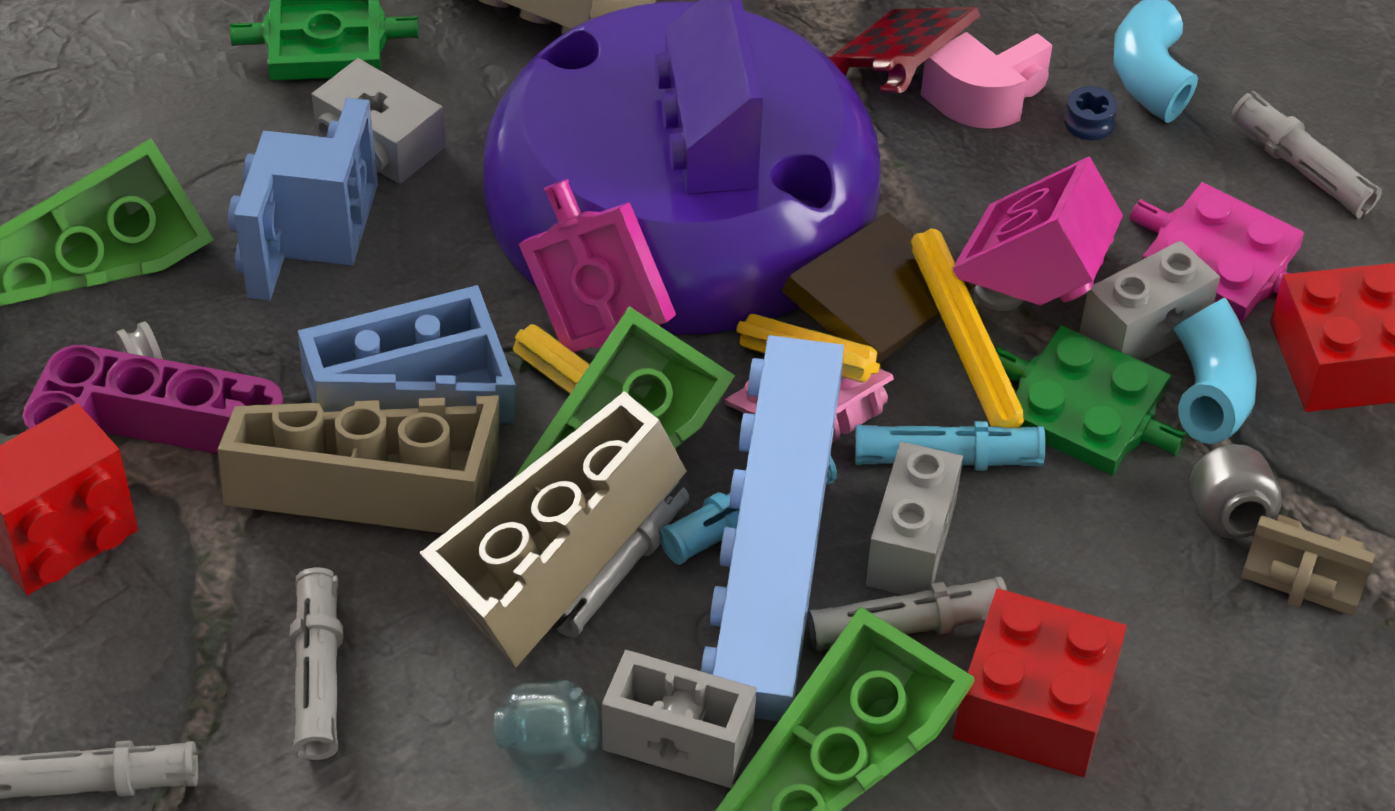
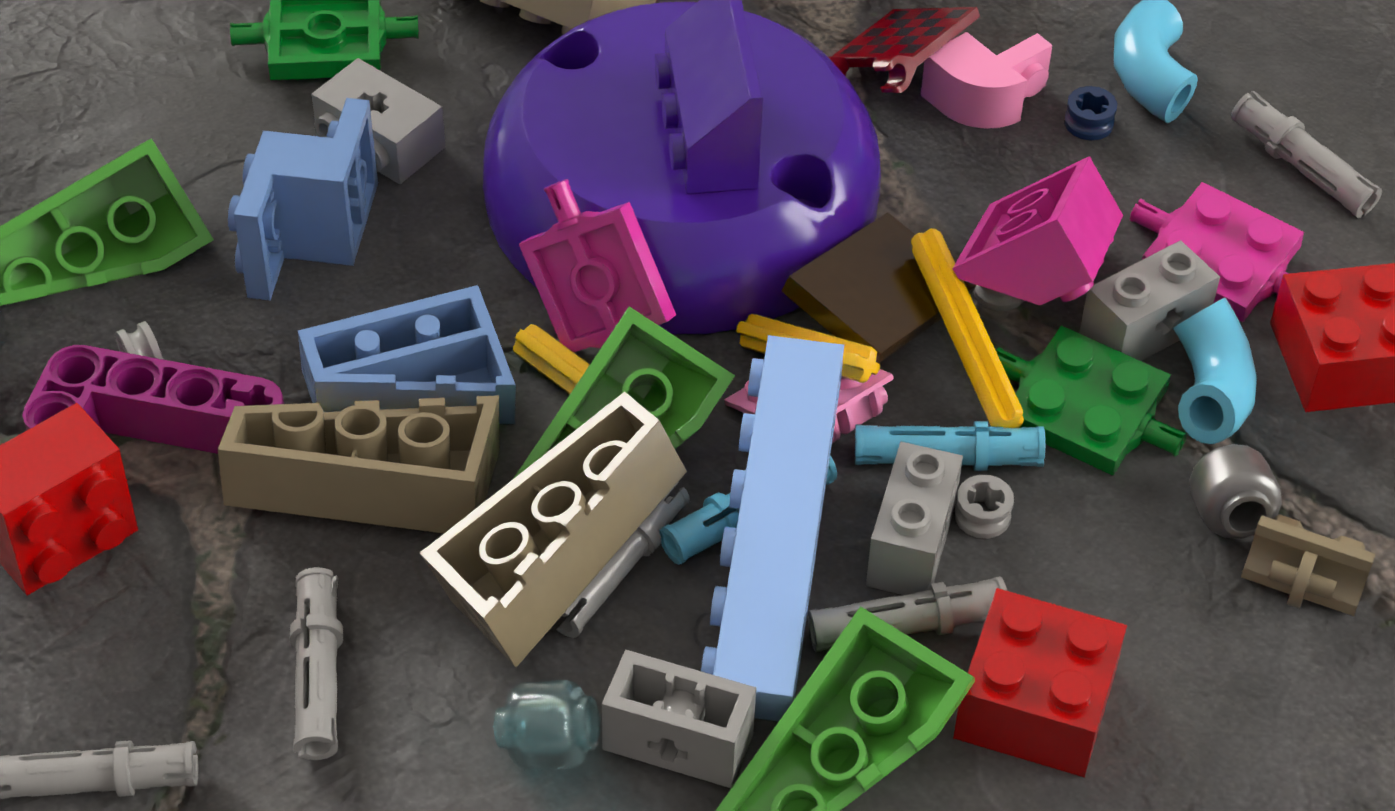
(996, 496): none -> light grey bush

